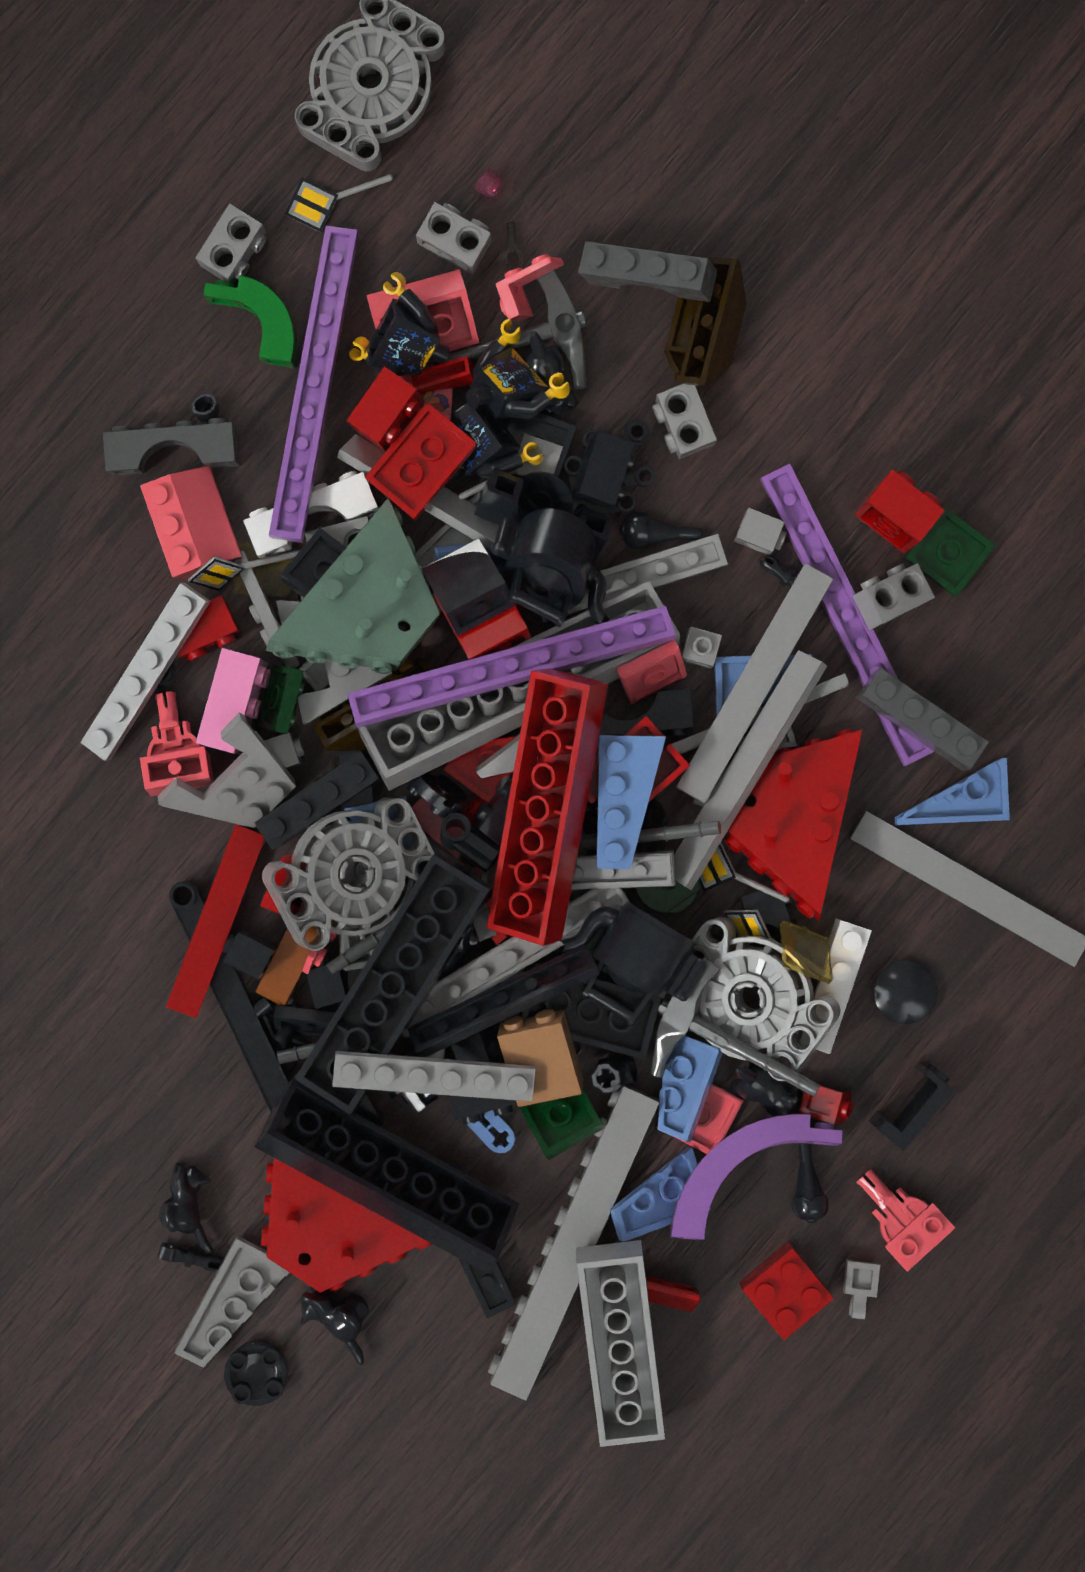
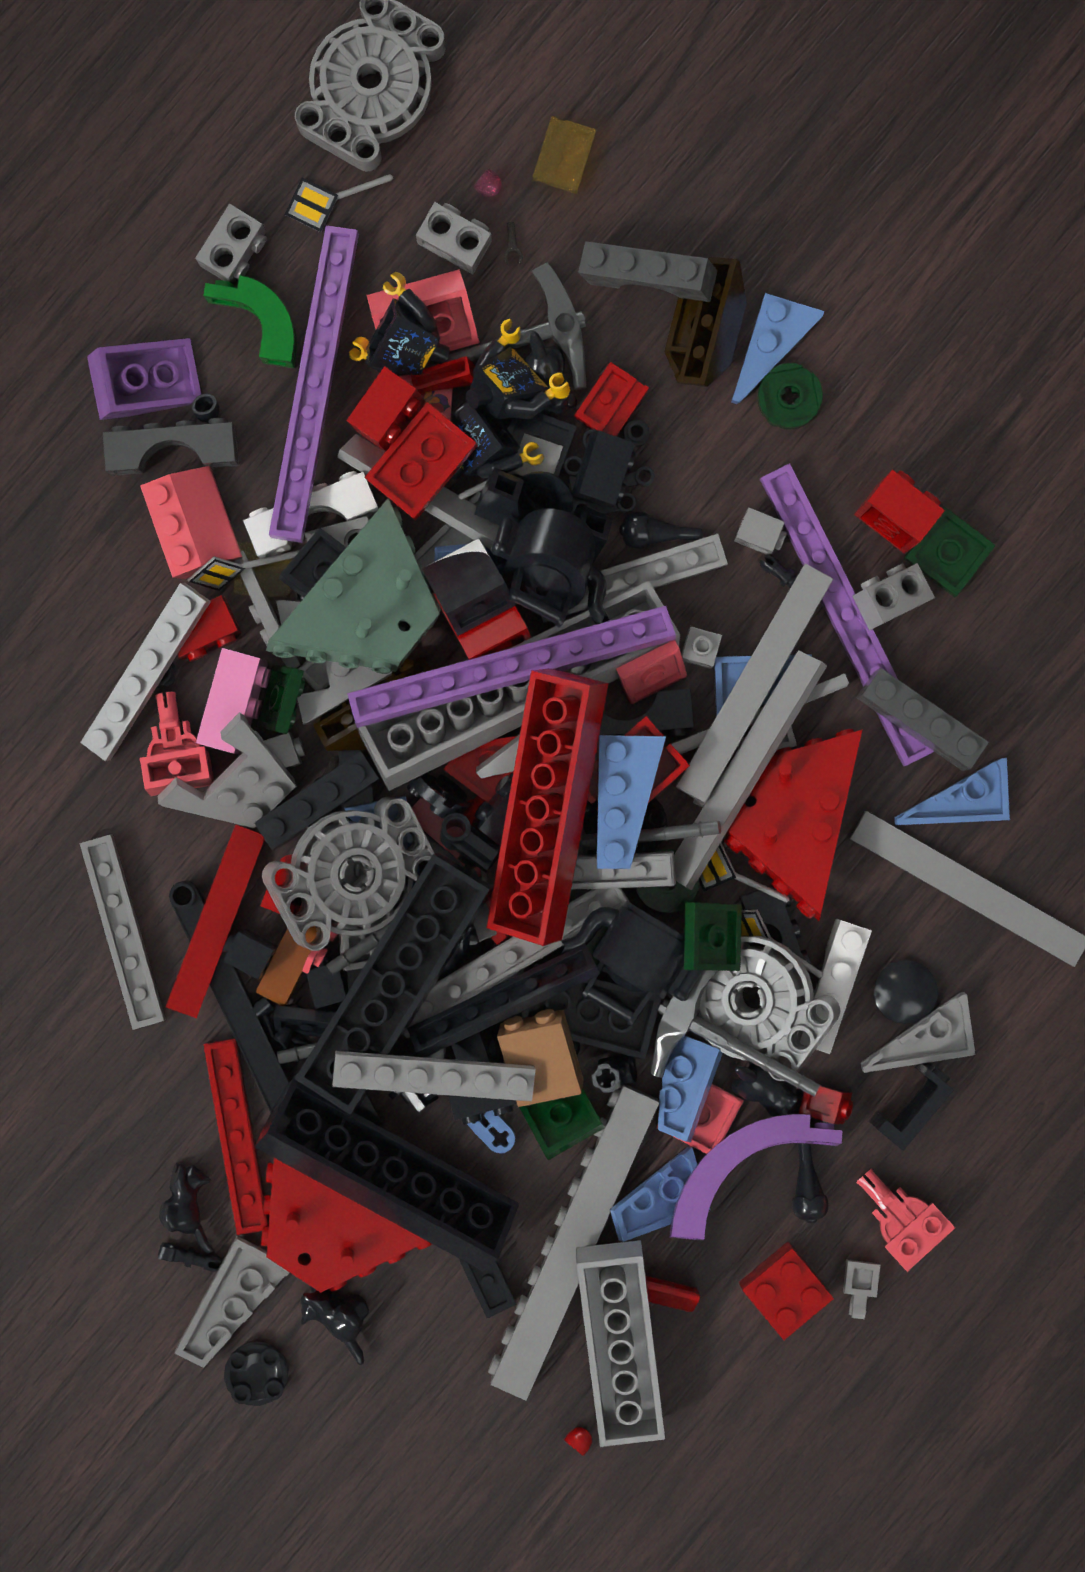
(122, 931): none -> light grey plate
(143, 377): none -> medium lavender slope
(236, 1135): none -> red tile
(511, 291): coral bracket -> none
(564, 154): none -> clear yellow plate
(579, 1439): none -> red hinge
(611, 401): none -> red plate
(692, 418): light grey brick -> none
(712, 937): none -> dark green plate
(776, 332): none -> medium blue wing
(800, 381): none -> dark green plate
(806, 952): clear yellow piece -> none
(937, 1037): none -> light grey wing

